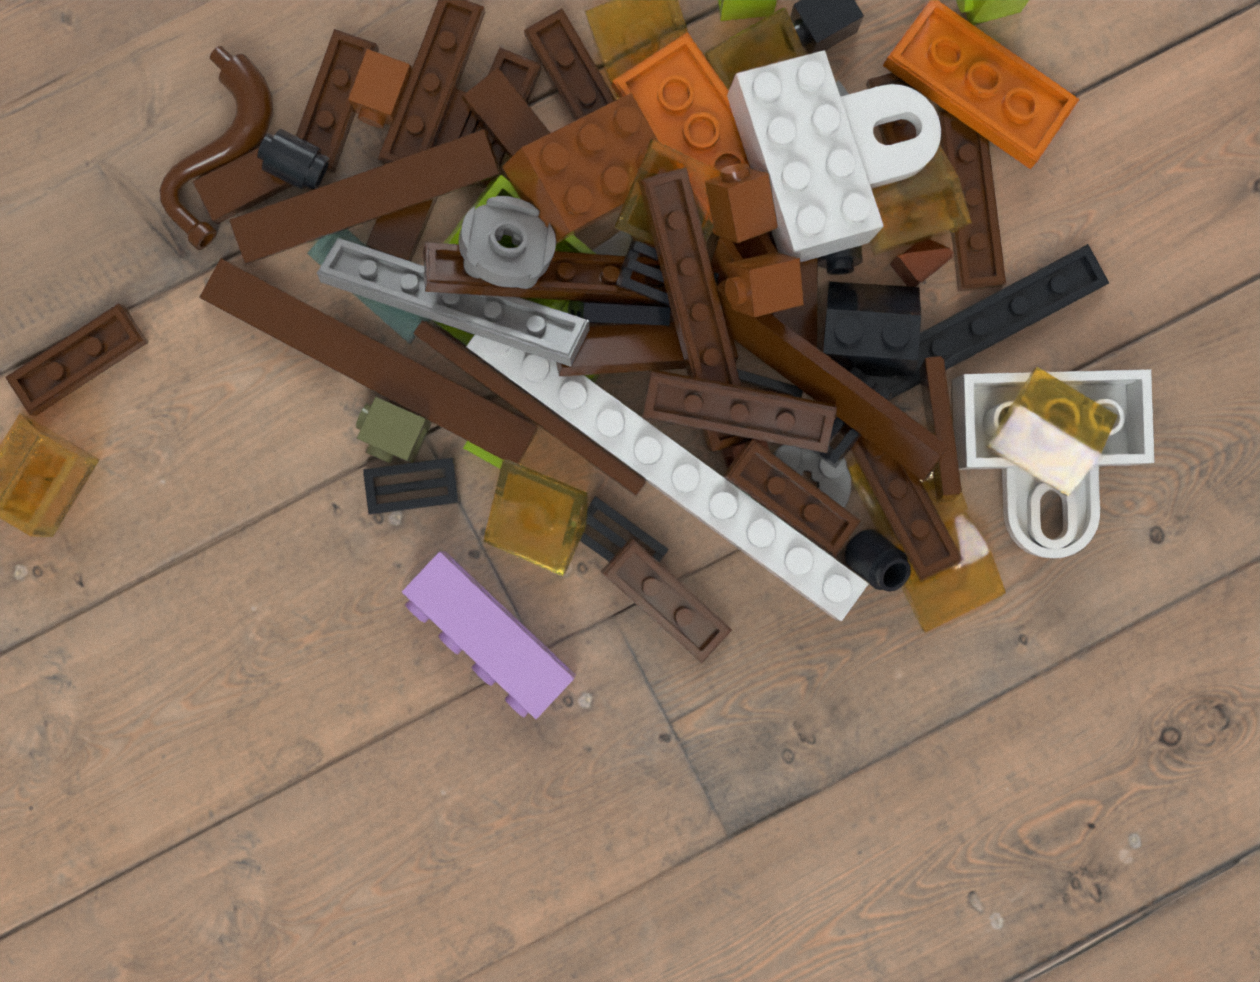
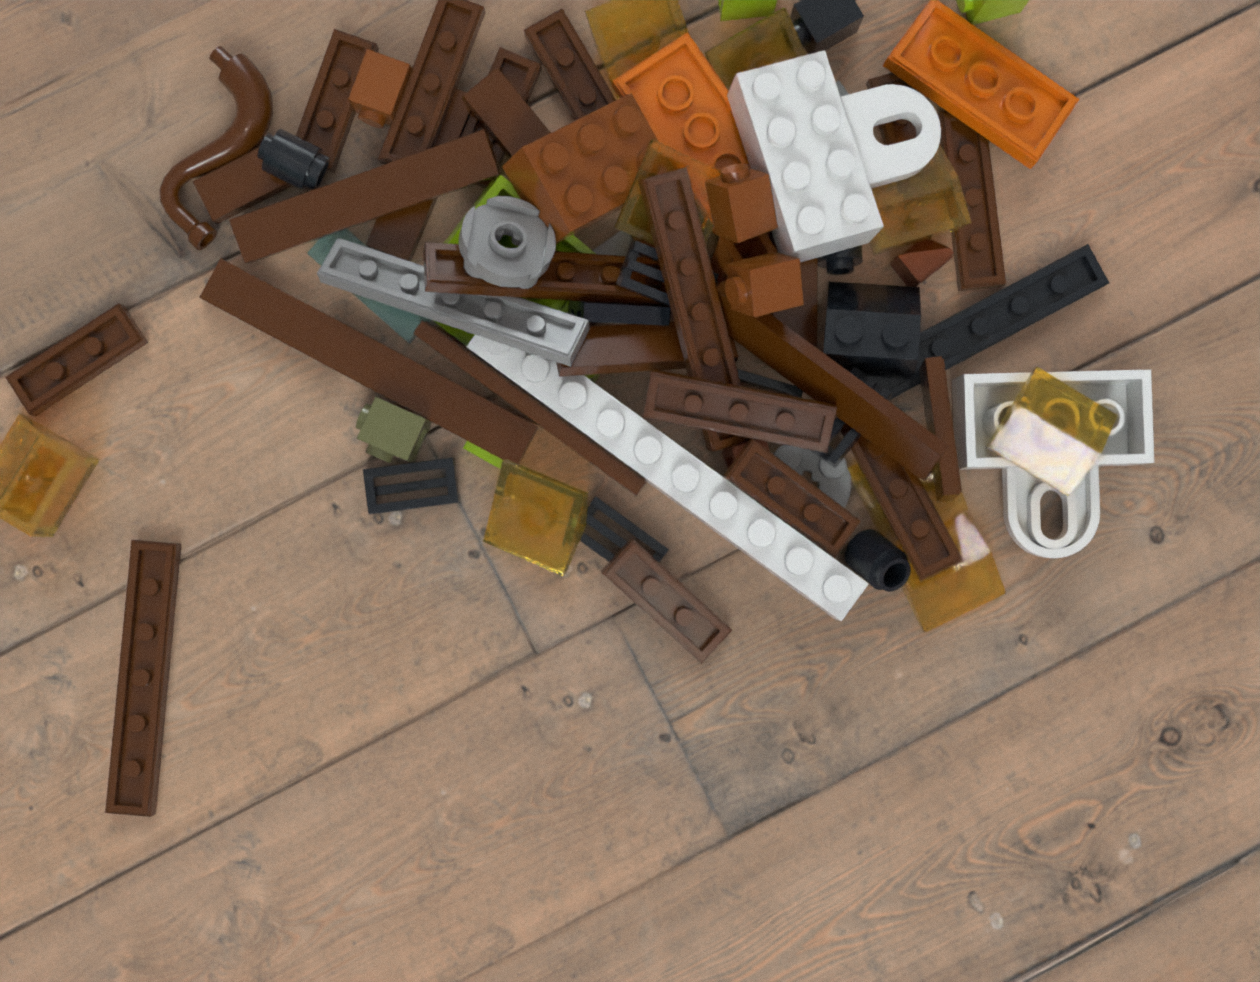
(143, 678): none -> reddish brown tile
(488, 635): lavender brick -> none

